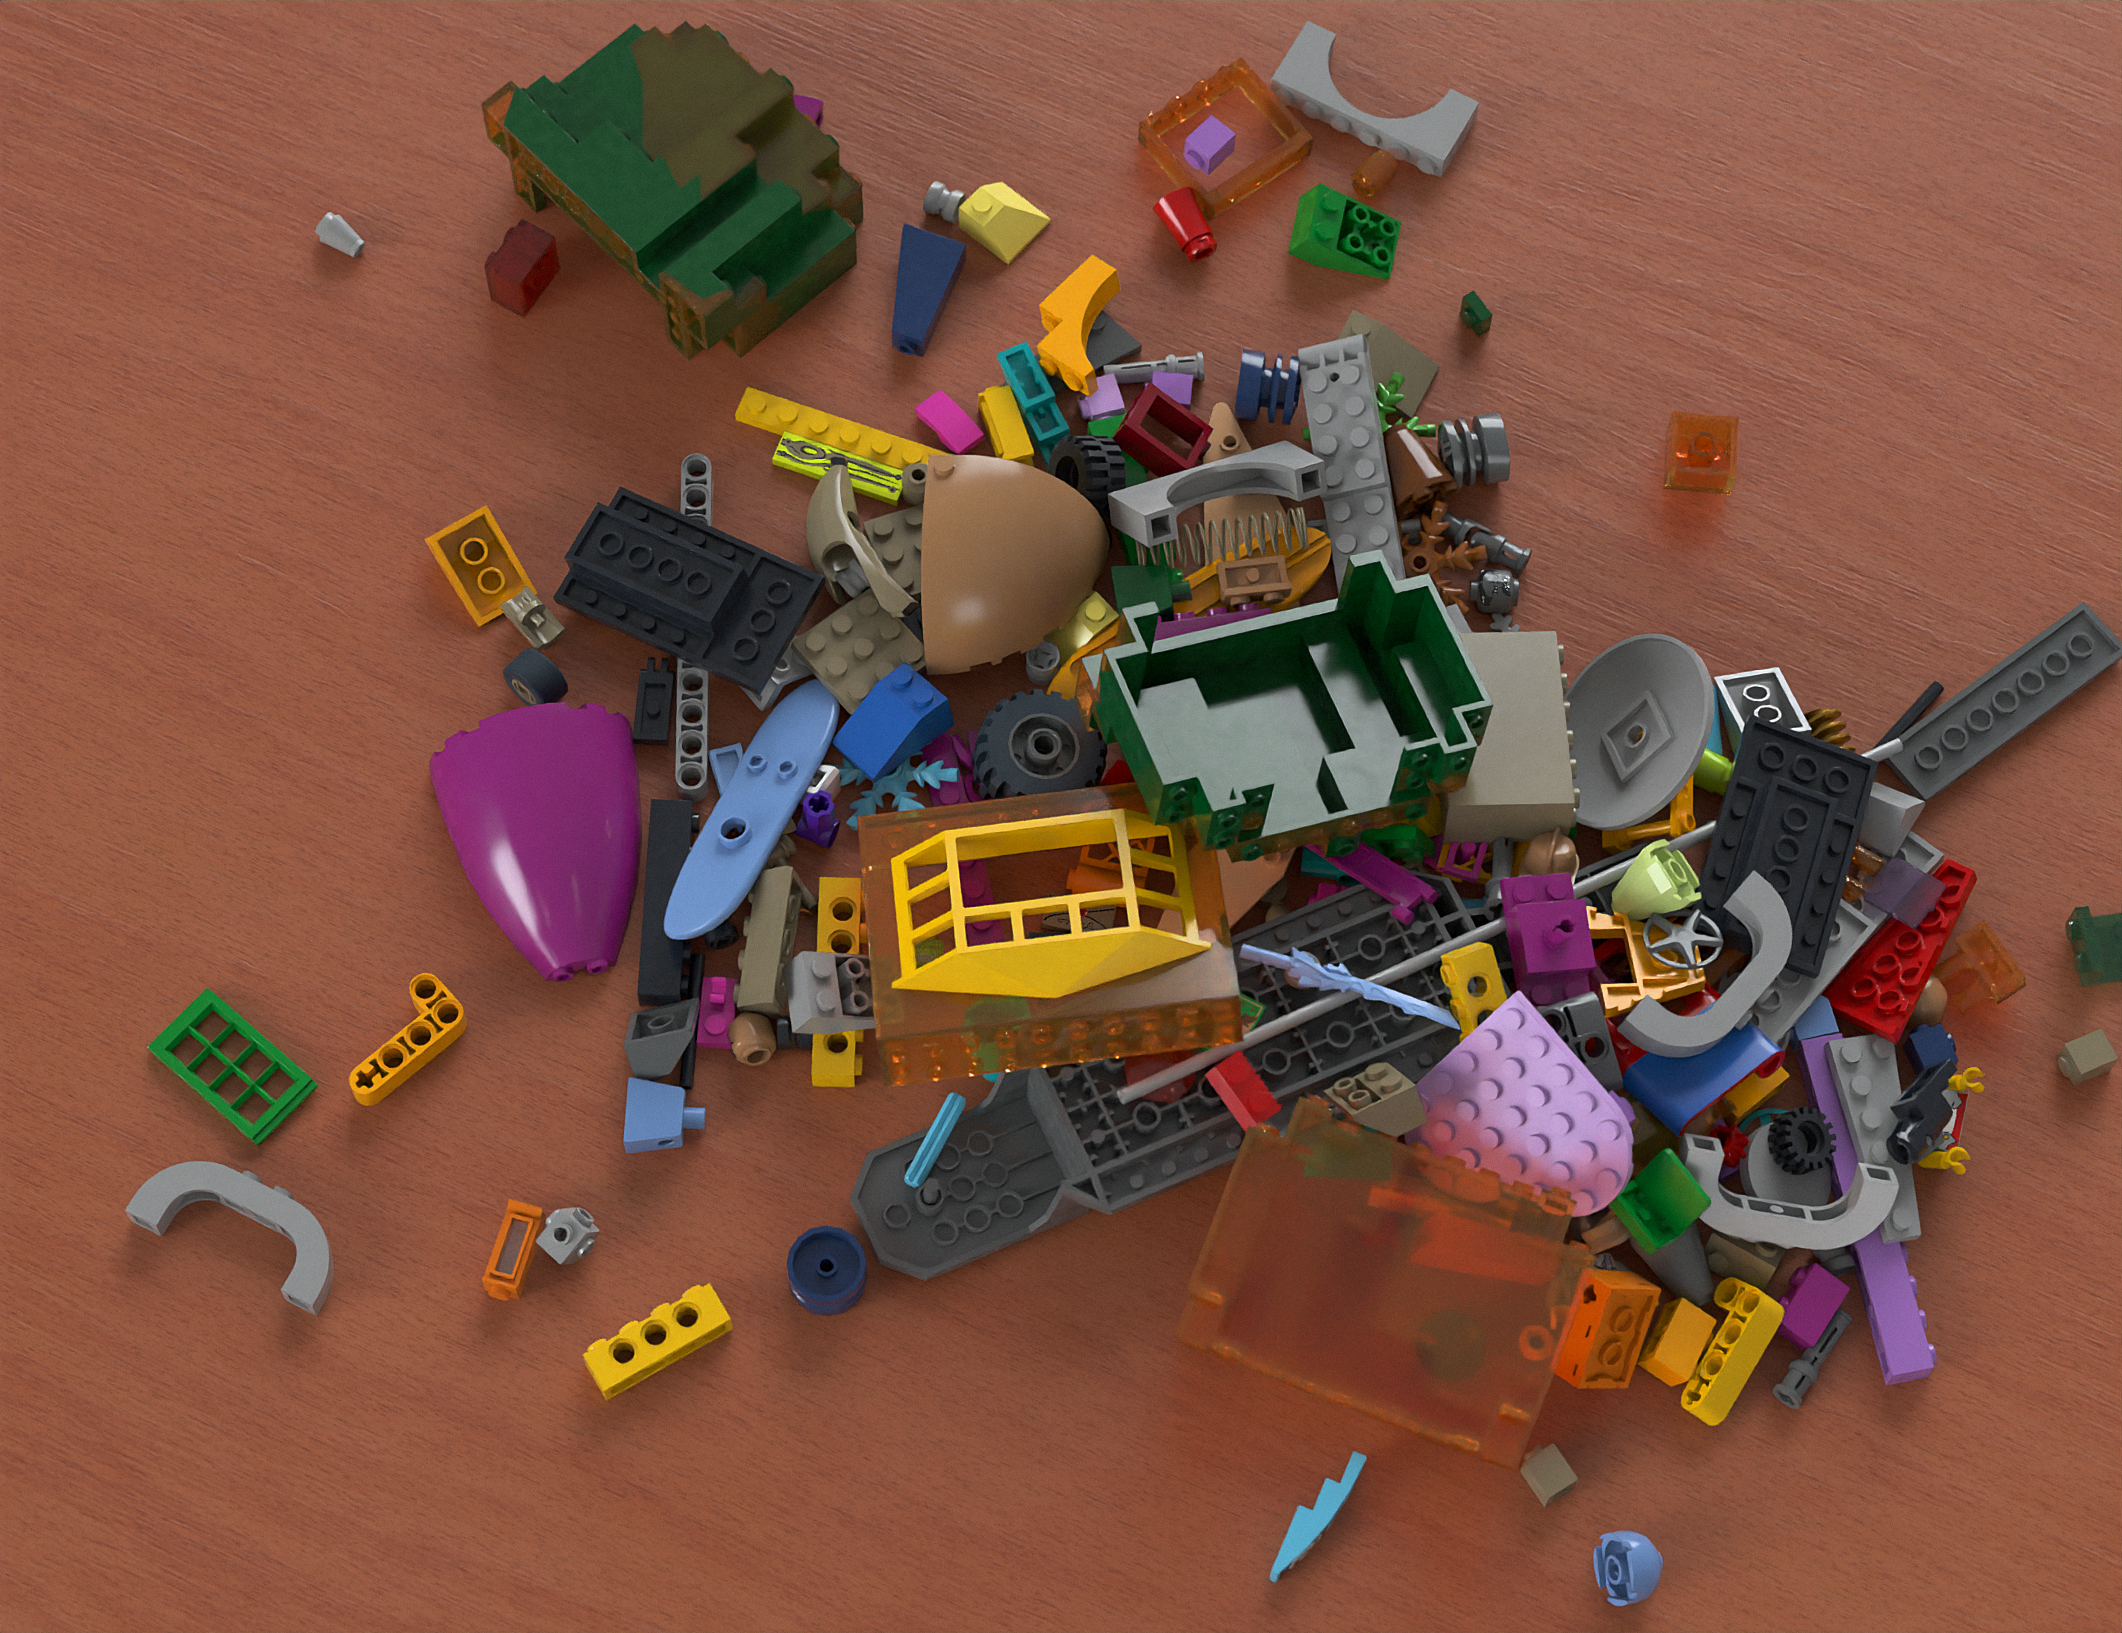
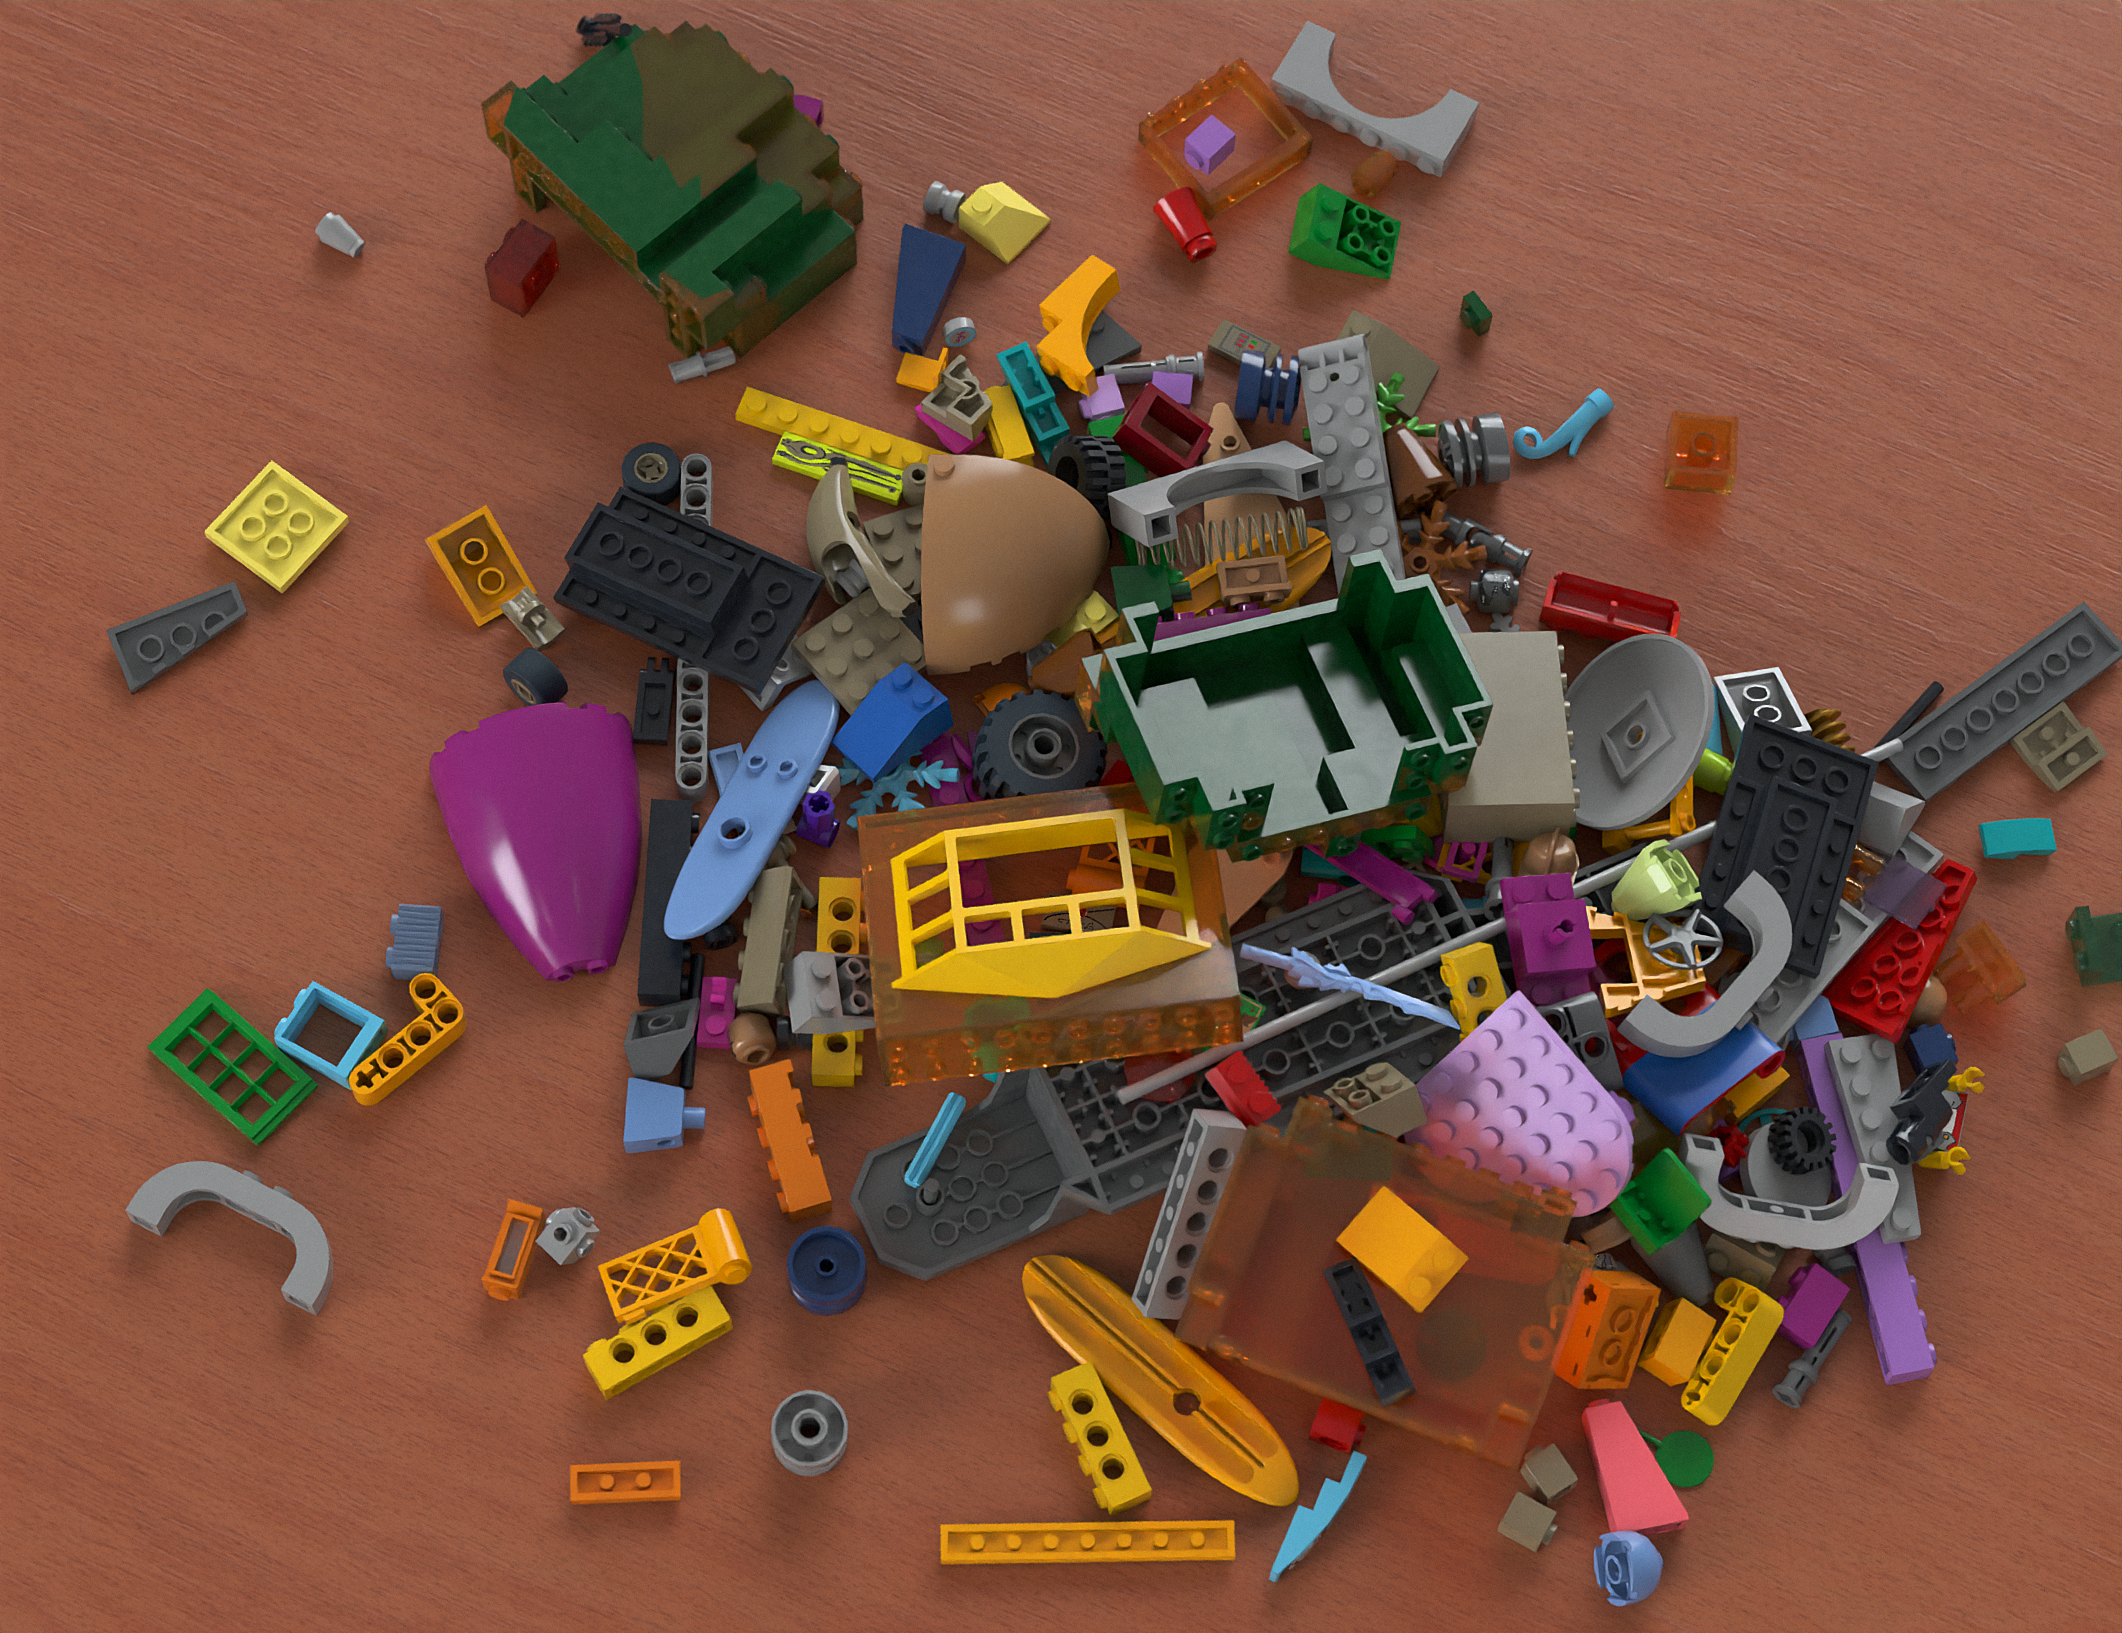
(169, 635): none -> dark grey wing
(277, 526): none -> light yellow plate
(305, 1004): none -> medium azure window
(416, 941): none -> sand blue brick
(602, 29): none -> black piece
(625, 1482): none -> orange plate
(651, 462): none -> black wheel
(701, 364): none -> light grey axle
(721, 1255): none -> light orange piece
(789, 1142): none -> orange wedge
(806, 1411): none -> light grey wheel
(921, 371): none -> light orange bracket
(959, 332): none -> light grey tile
(959, 401): none -> dark tan slope
(988, 698): none -> orange brick
(1061, 667): none -> reddish brown cone
(1084, 1385): none -> yellow brick
(1087, 1542): none -> light orange plate
(1148, 1372): none -> light orange piece
(1188, 1212): none -> light grey brick
(1231, 340): none -> dark tan tile
(1337, 1426): none -> red brick
(1369, 1331): none -> black slope
(1402, 1249): none -> light orange slope
(1528, 1522): none -> dark tan brick
(1574, 429): none -> medium azure plant
(1606, 609): none -> red container
(1628, 1475): none -> coral slope
(1683, 1457): none -> green piece
(2017, 836): none -> teal slope
(2058, 747): none -> dark tan slope

